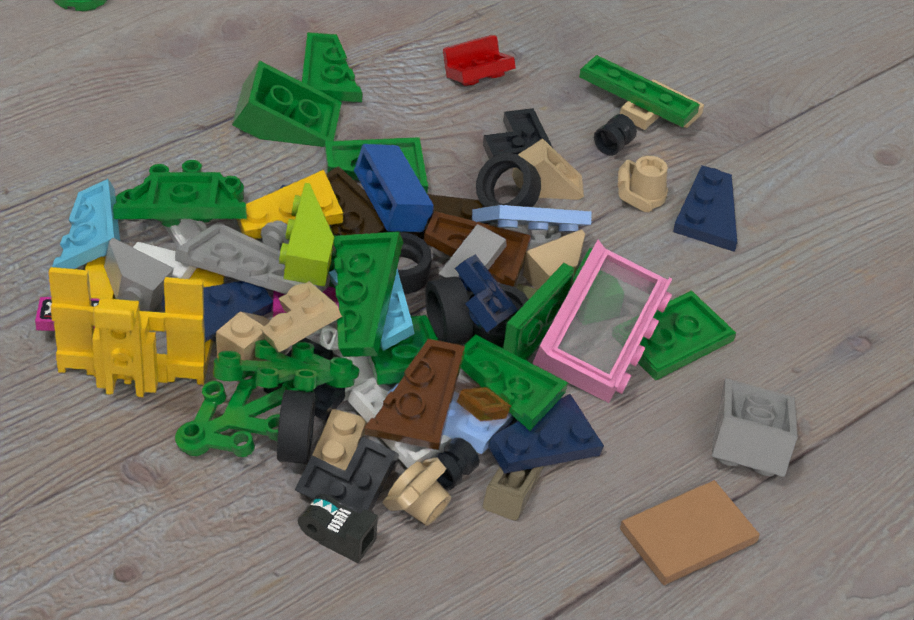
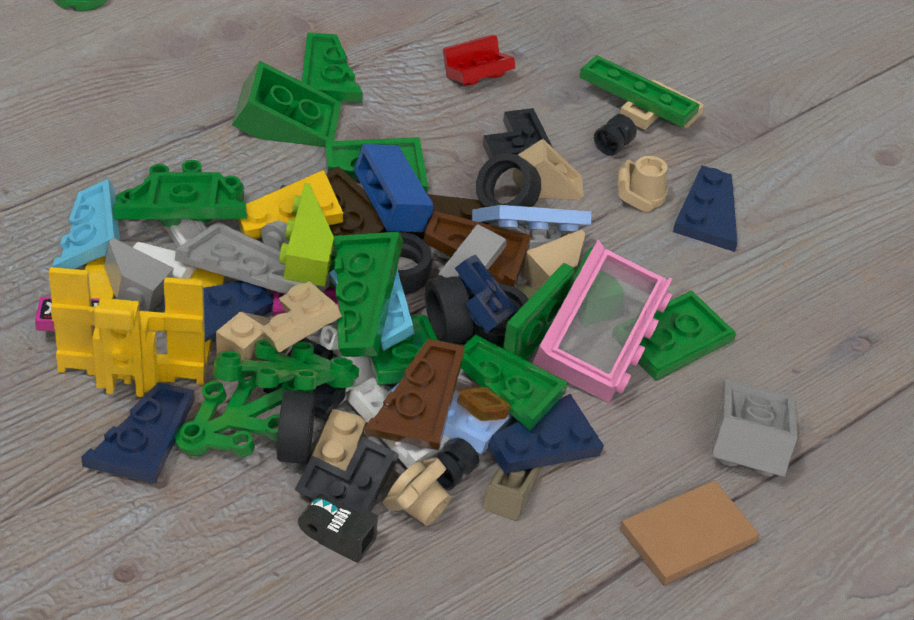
(146, 437): none -> dark blue wing

